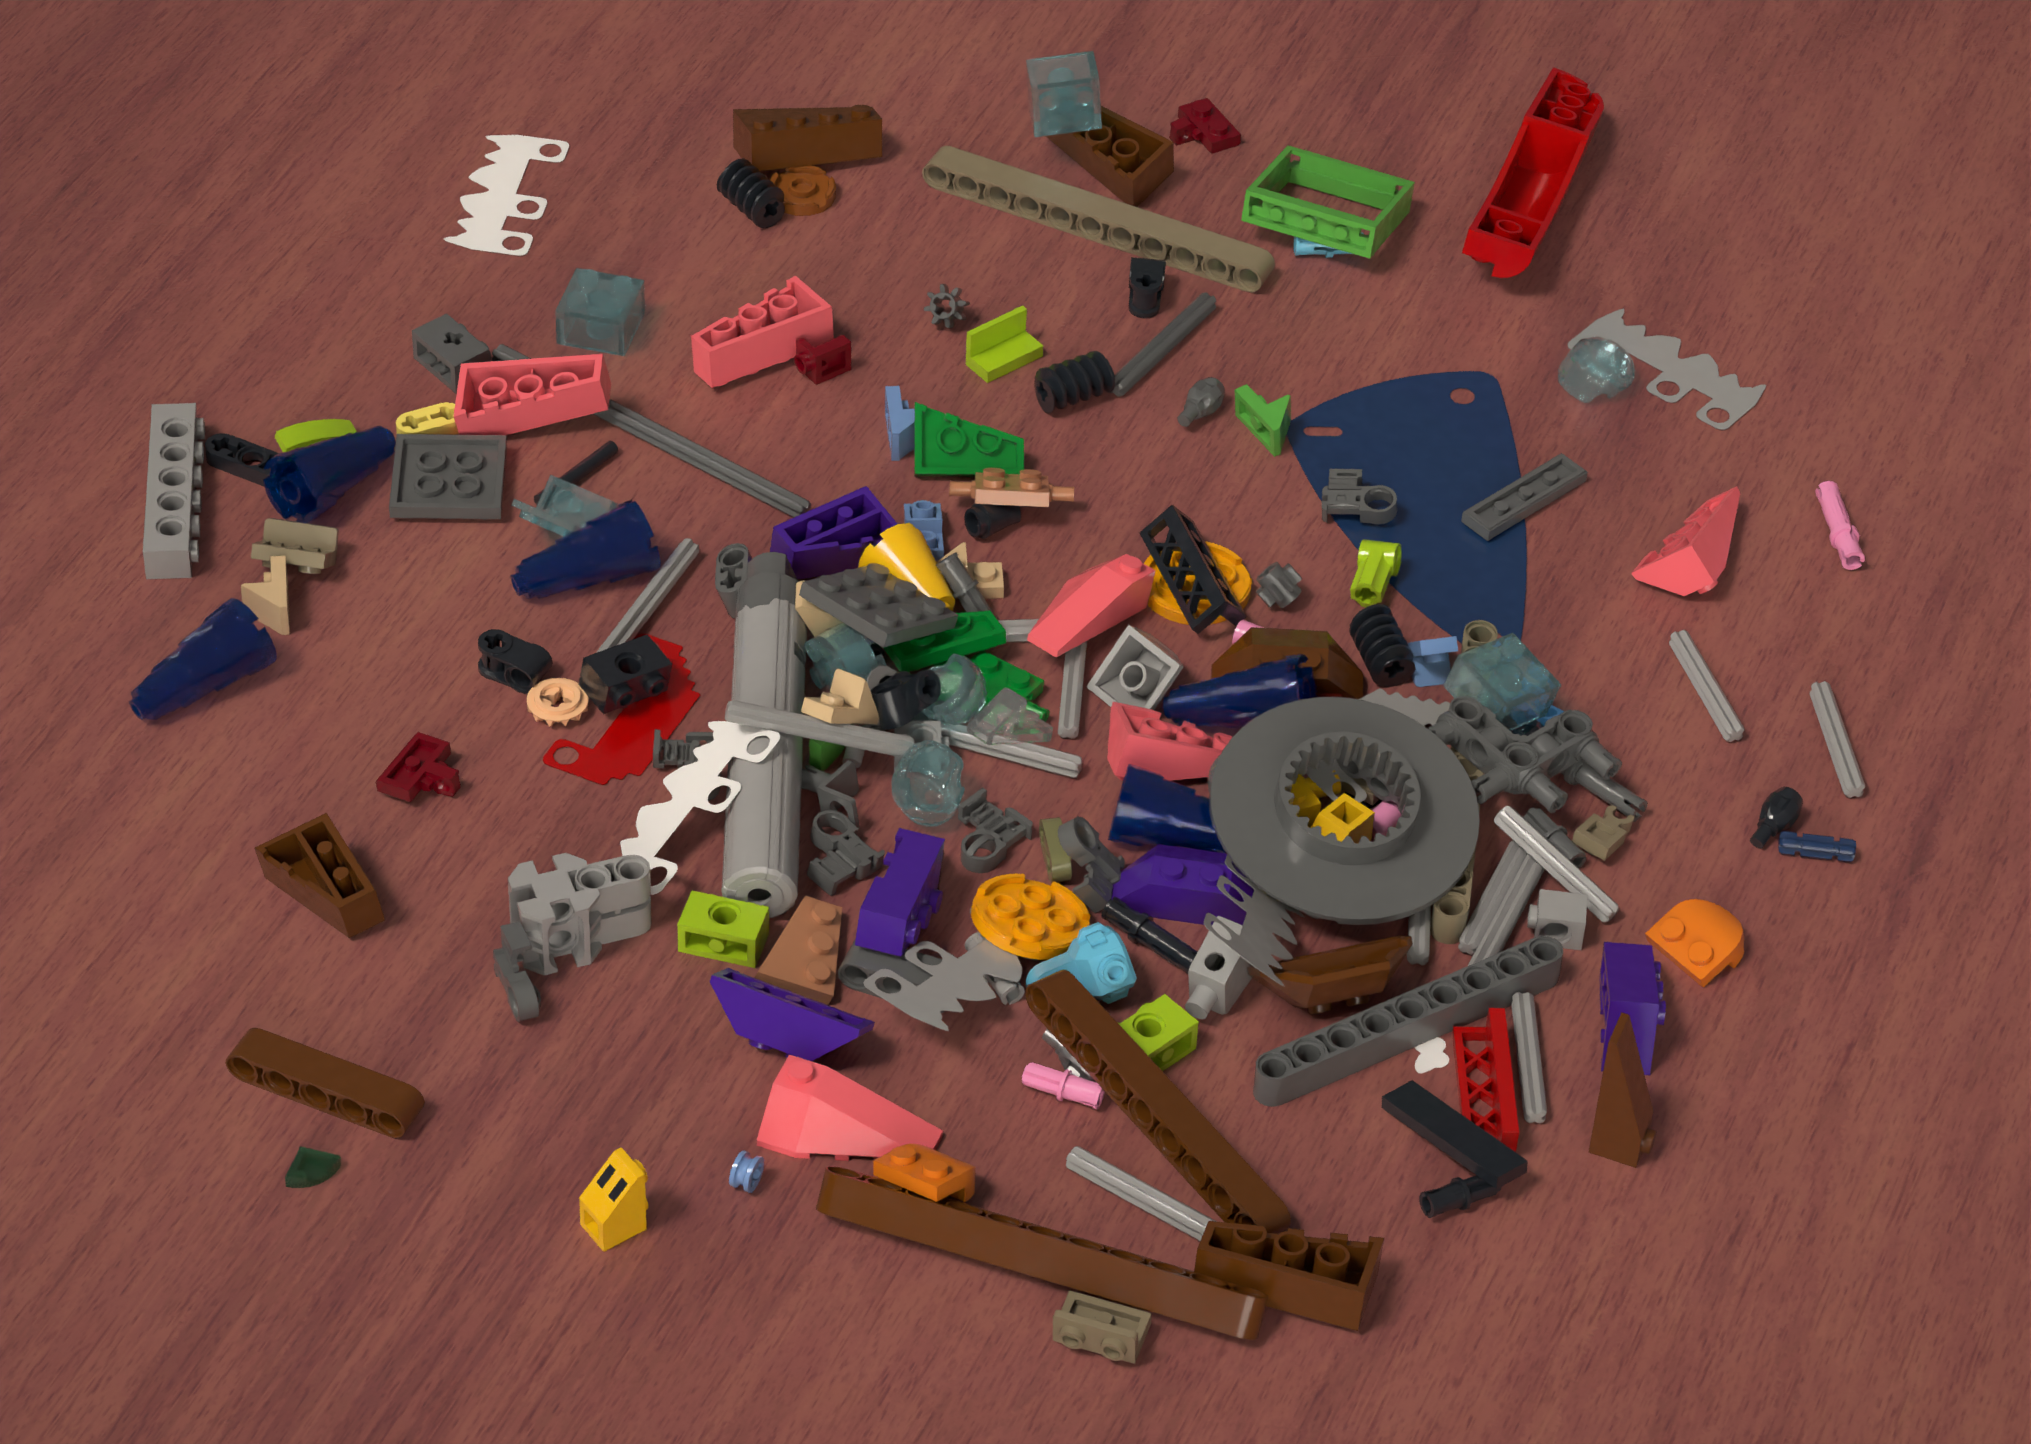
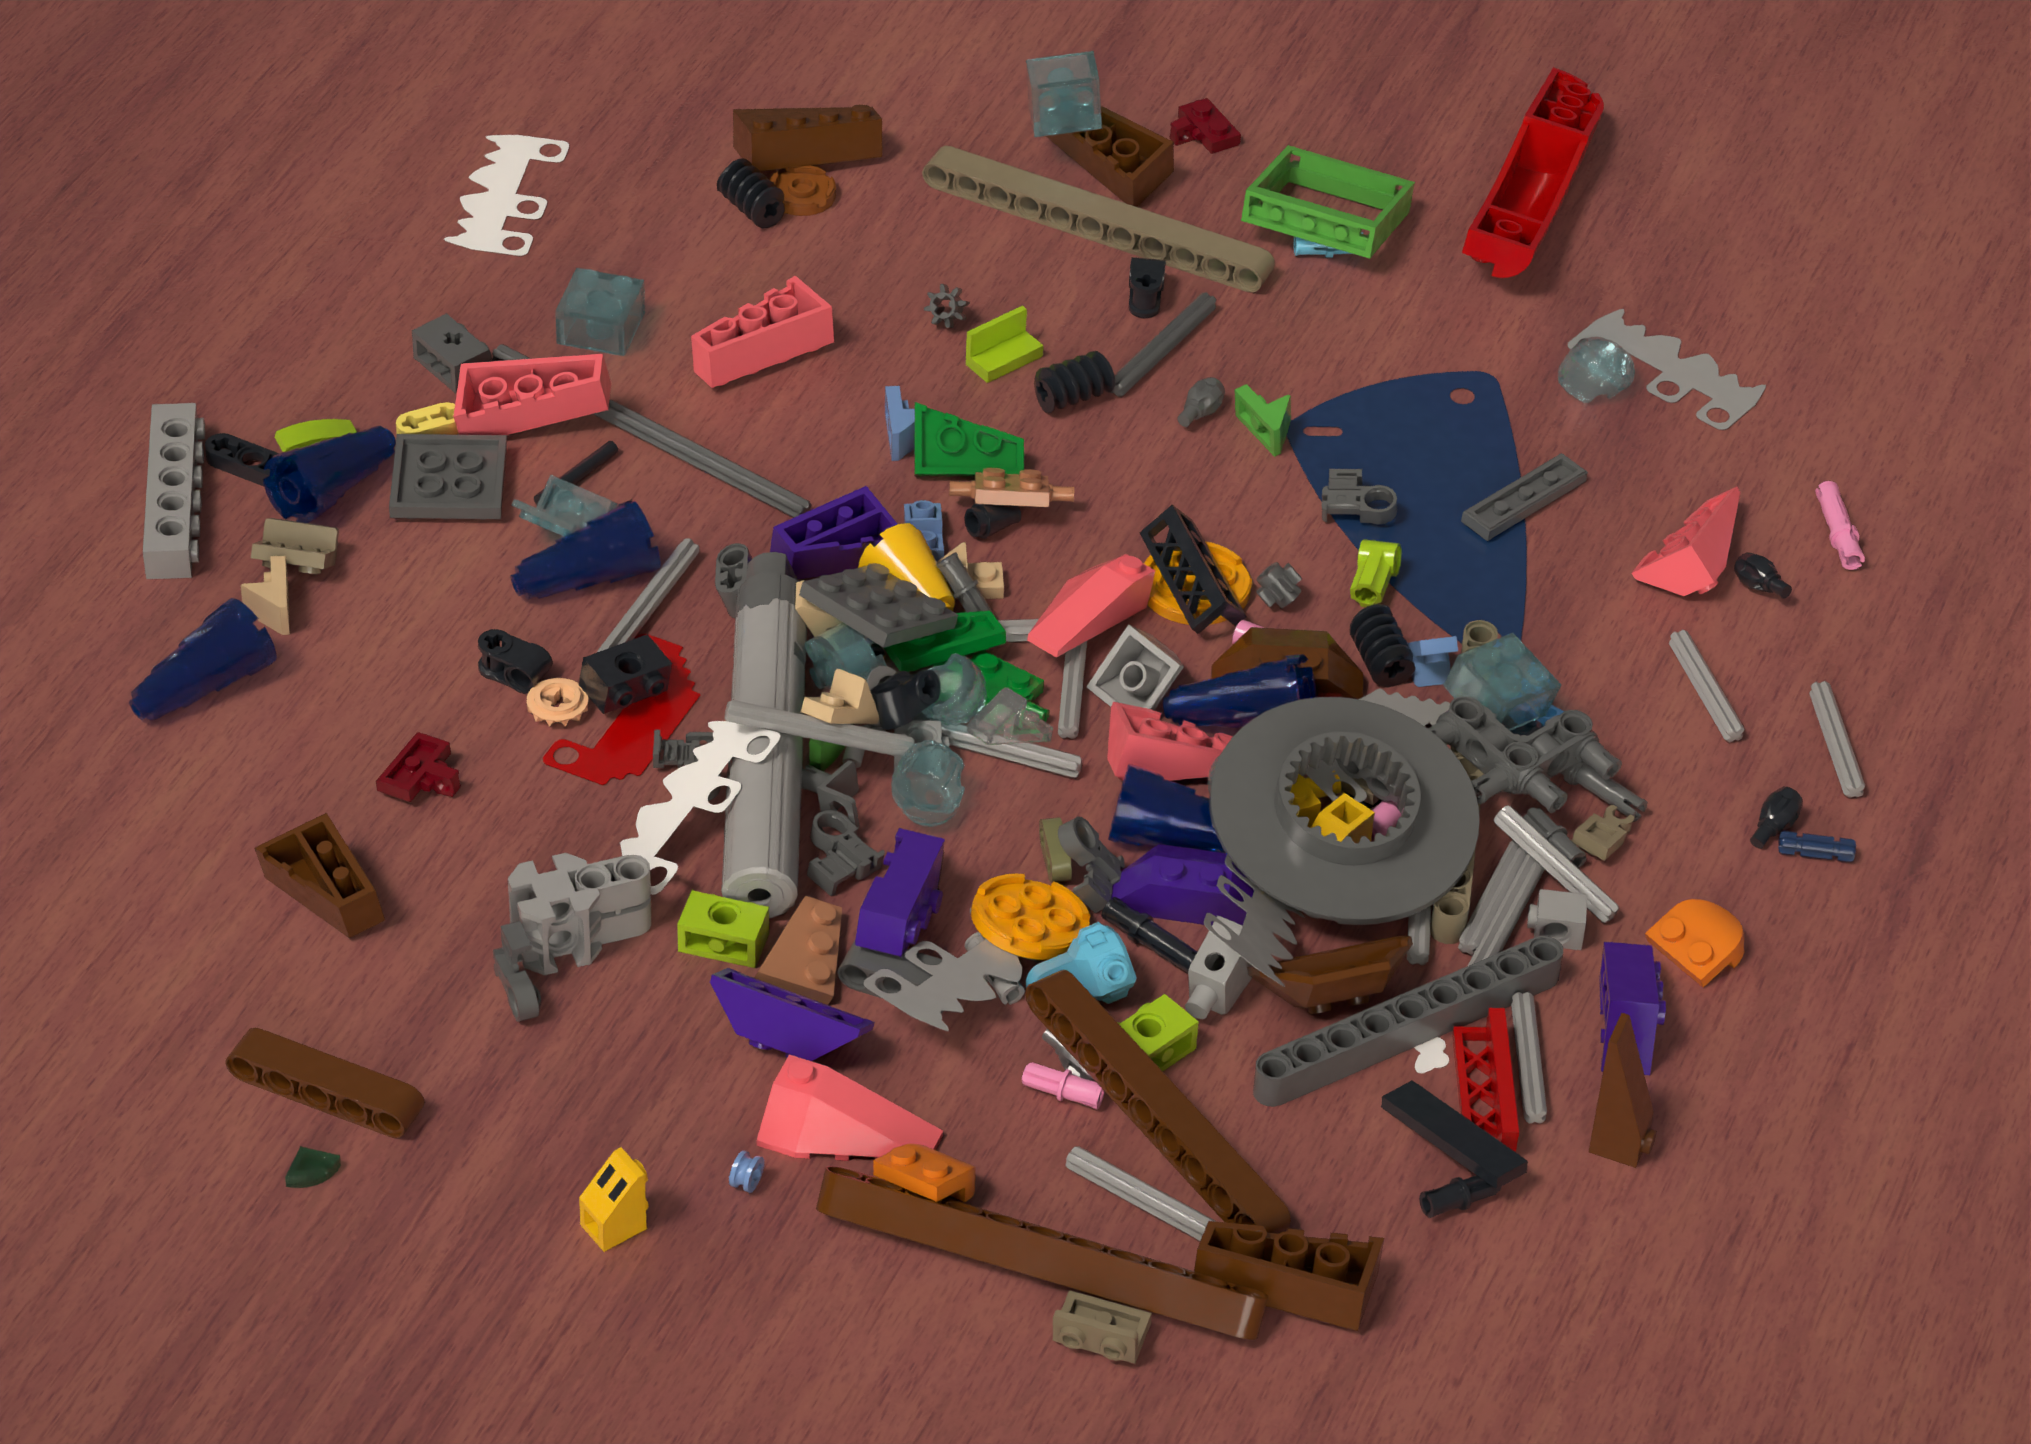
(824, 360): dark red bracket -> none
(992, 832): dark grey piece -> none
(1760, 574): none -> black piece

